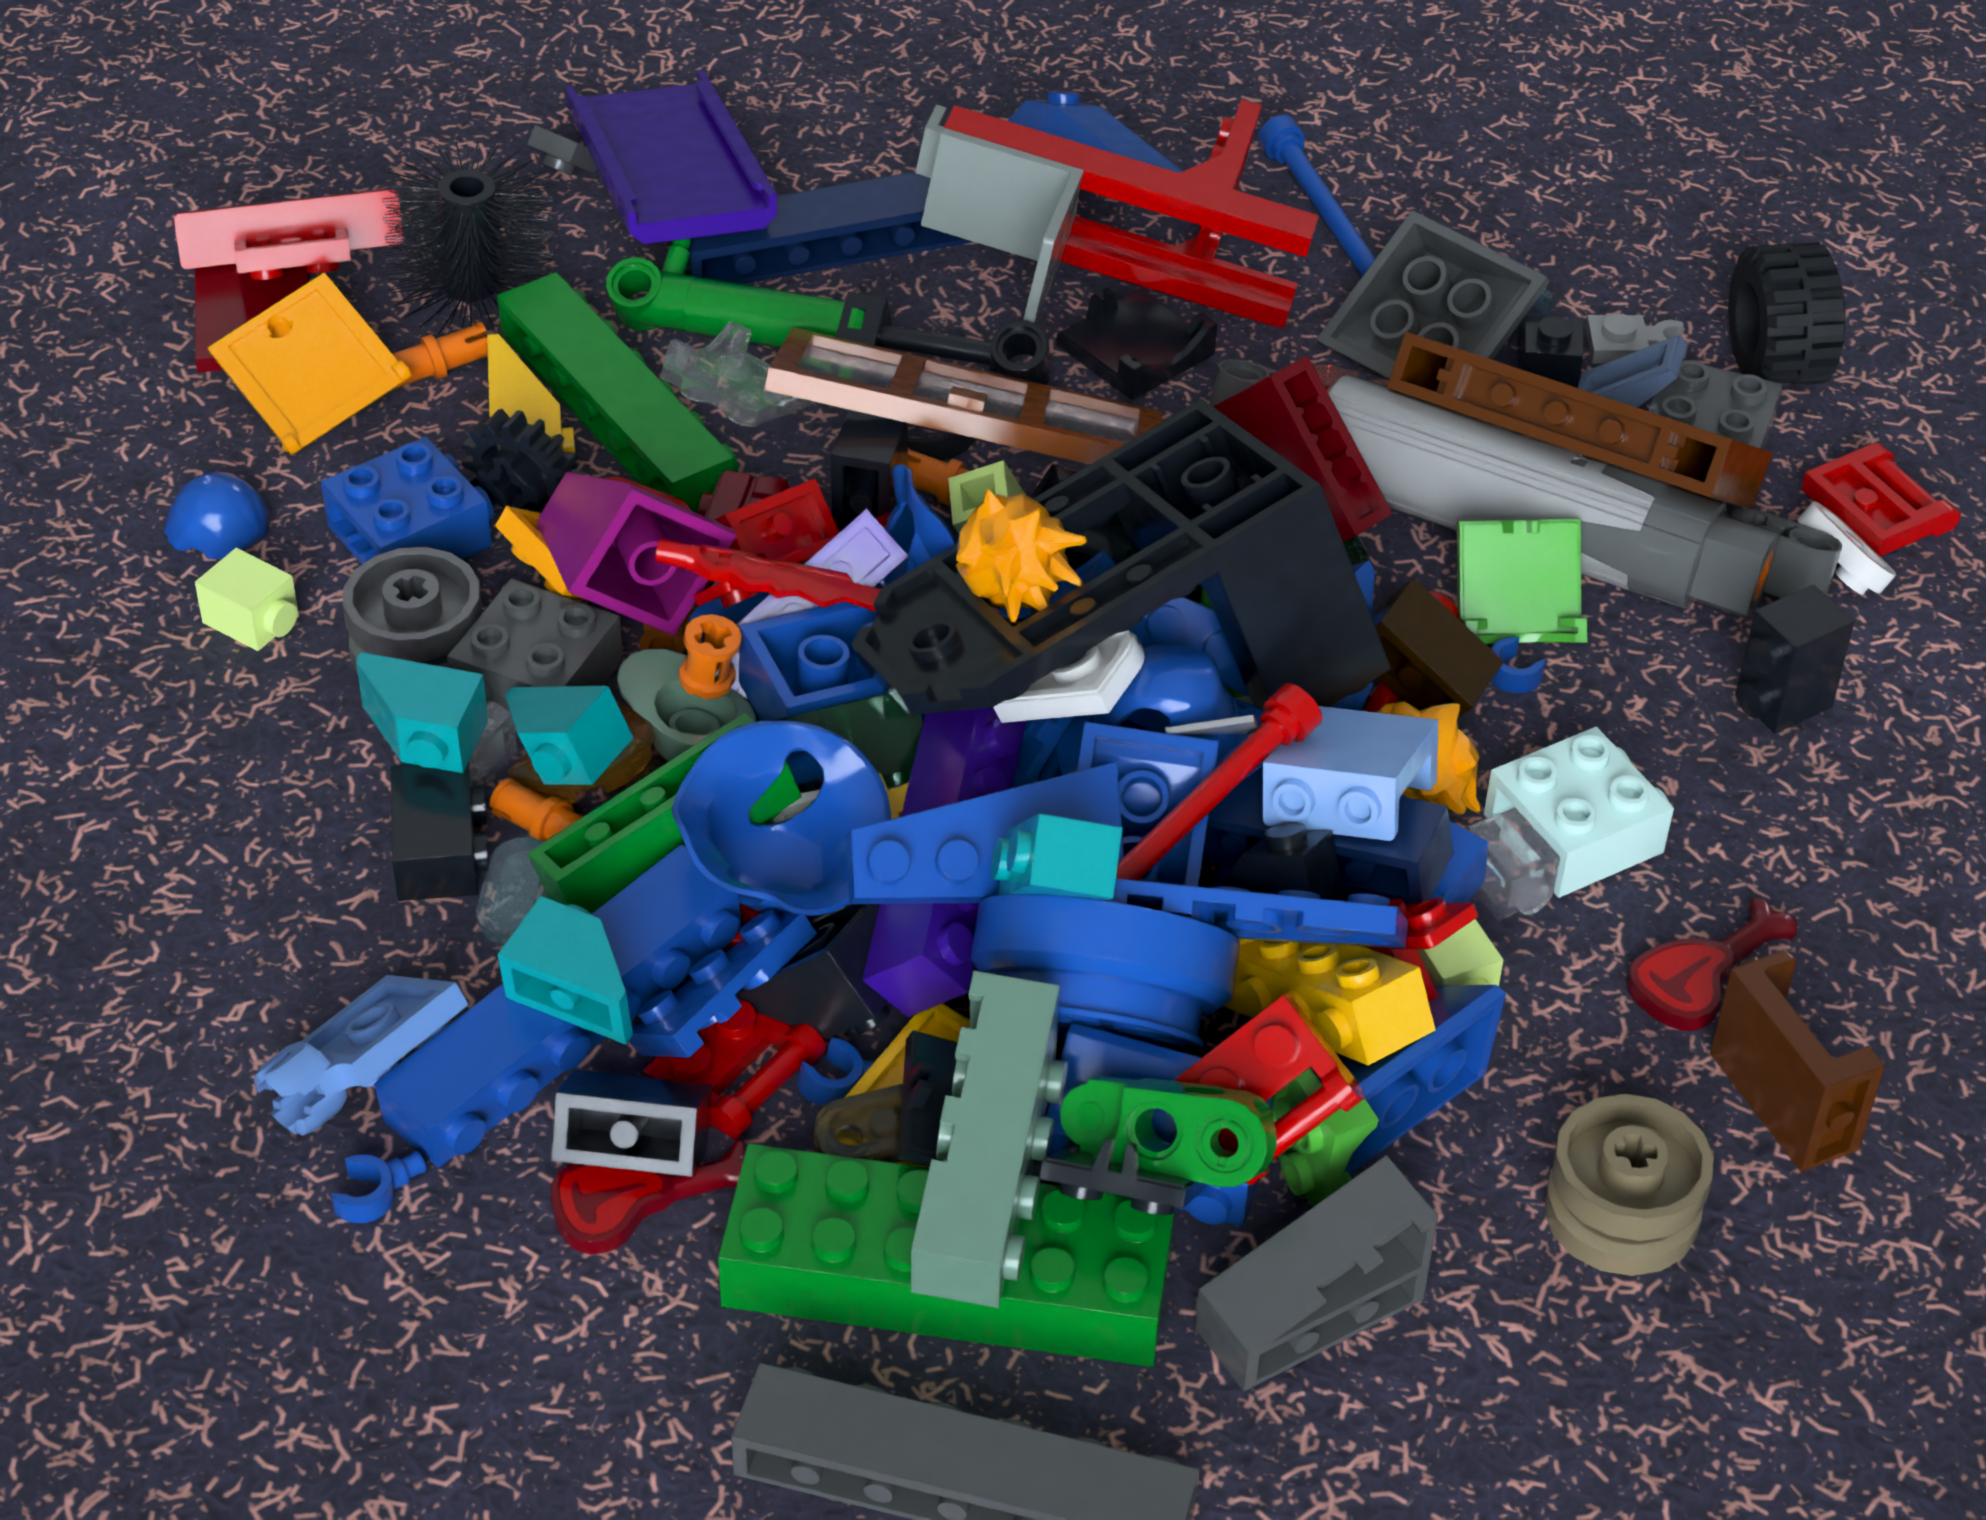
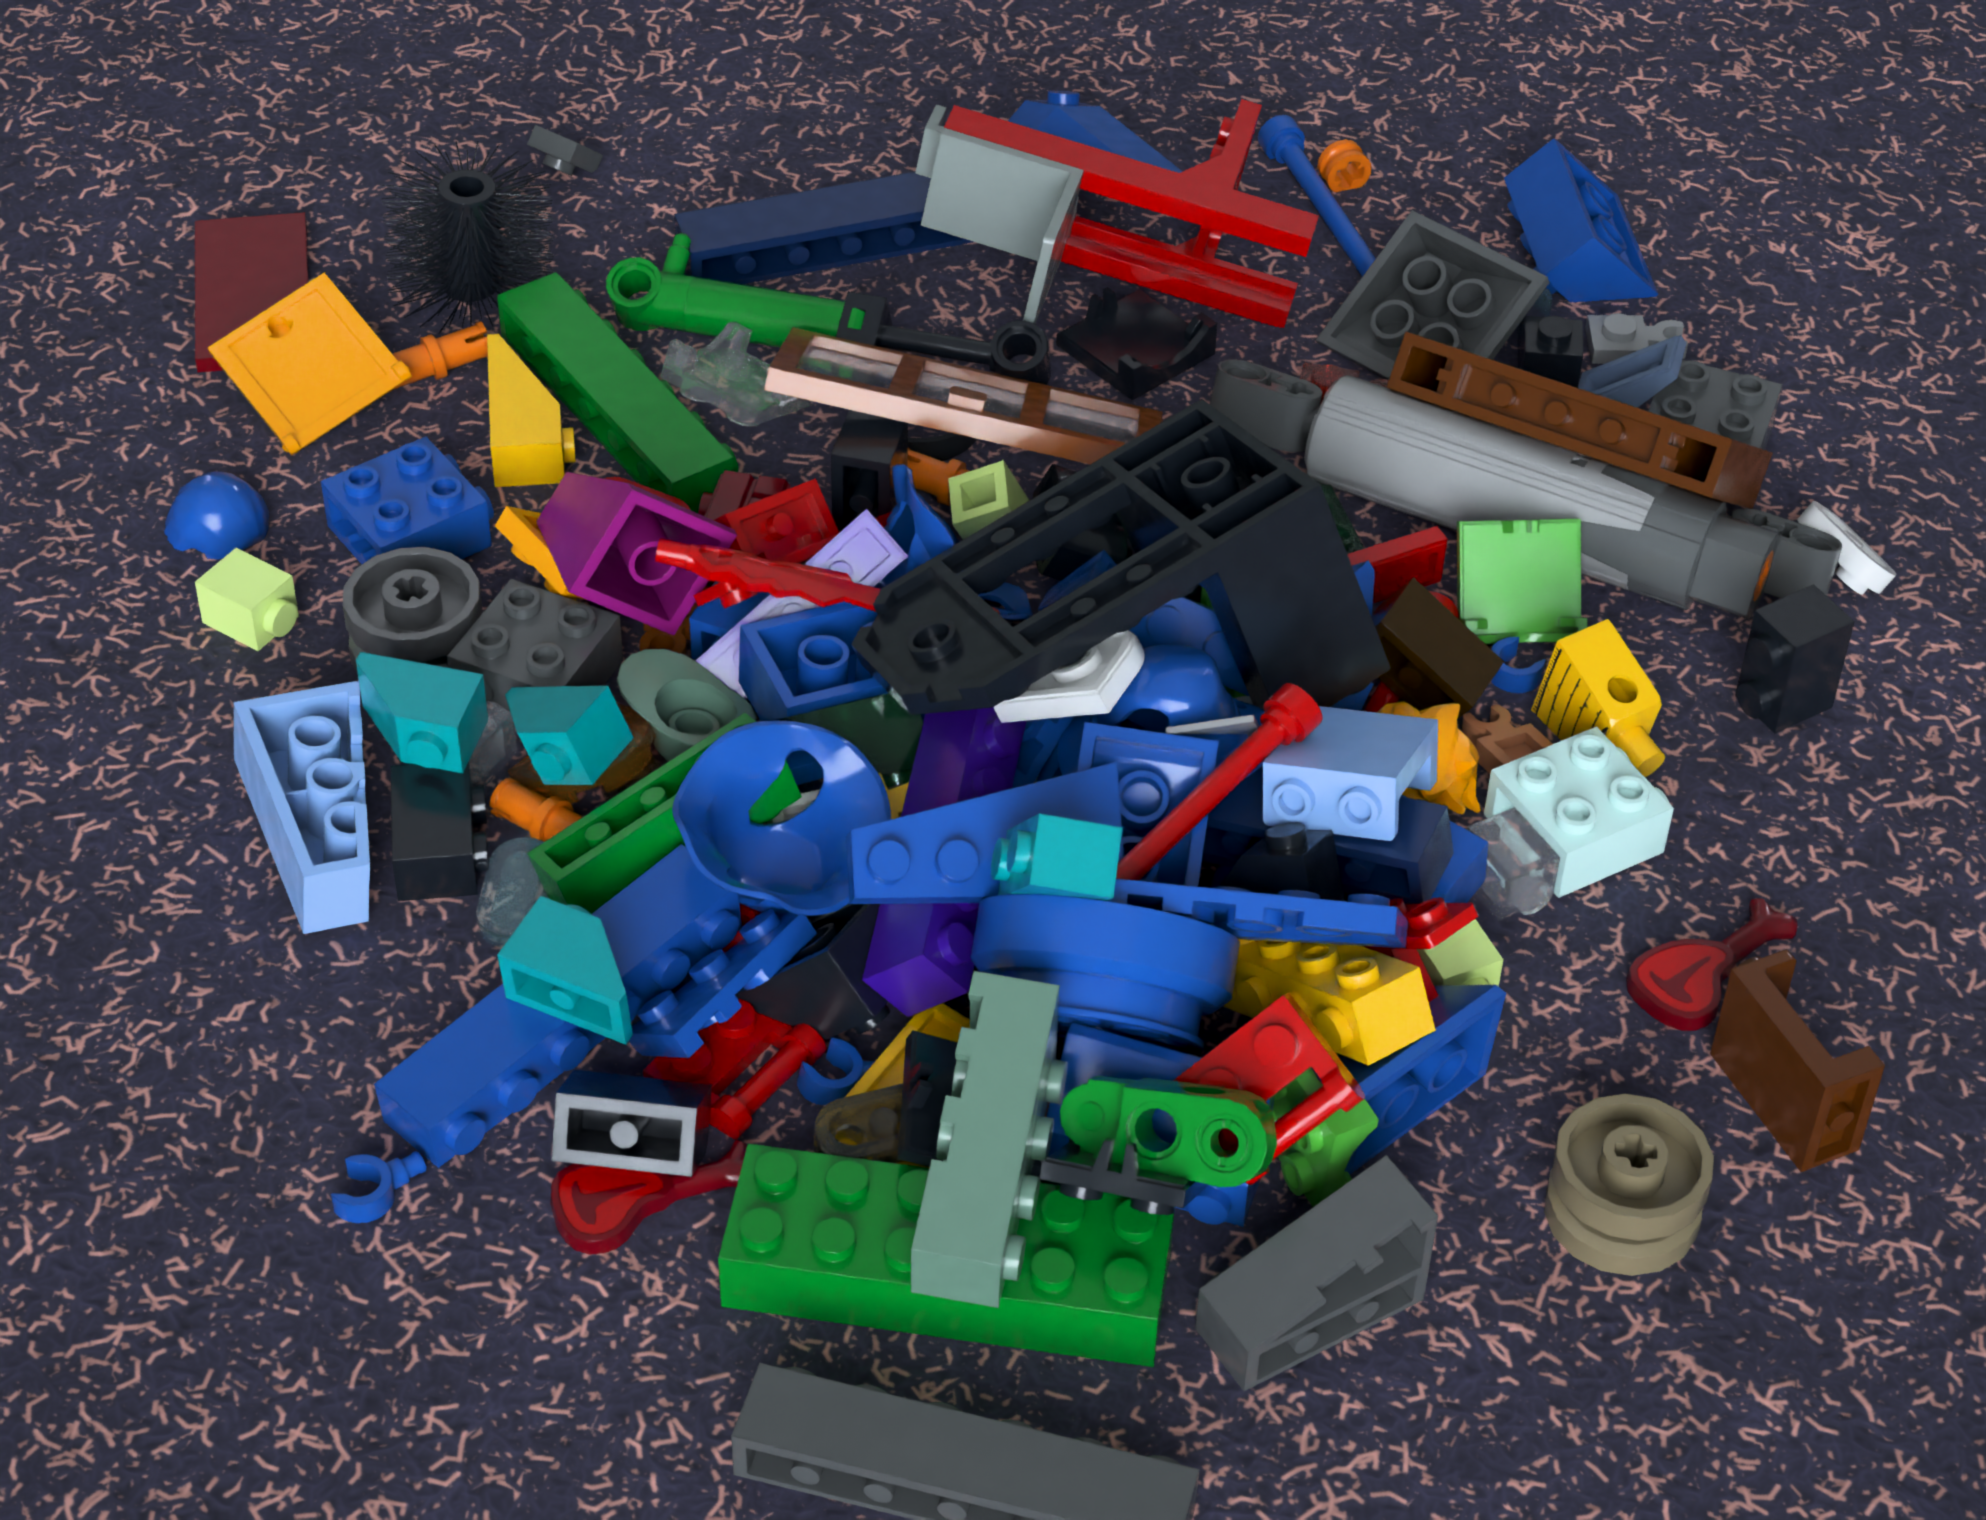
(286, 233): bracket -> none
(302, 777): none -> light blue wedge
(356, 1048): medium blue plate -> none
(523, 467): black gear -> none
(674, 161): dark purple ladder -> none
(715, 654): orange bush -> none
(1015, 553): light orange hair -> none
(1303, 426): dark red arch -> none
(1337, 158): none -> orange bush
(1401, 559): none -> red plate
(1499, 740): none -> nougat plate
(1576, 229): none -> blue slope
(1602, 685): none -> yellow torso
(1787, 313): black tyre -> none
(1879, 499): red plate -> none

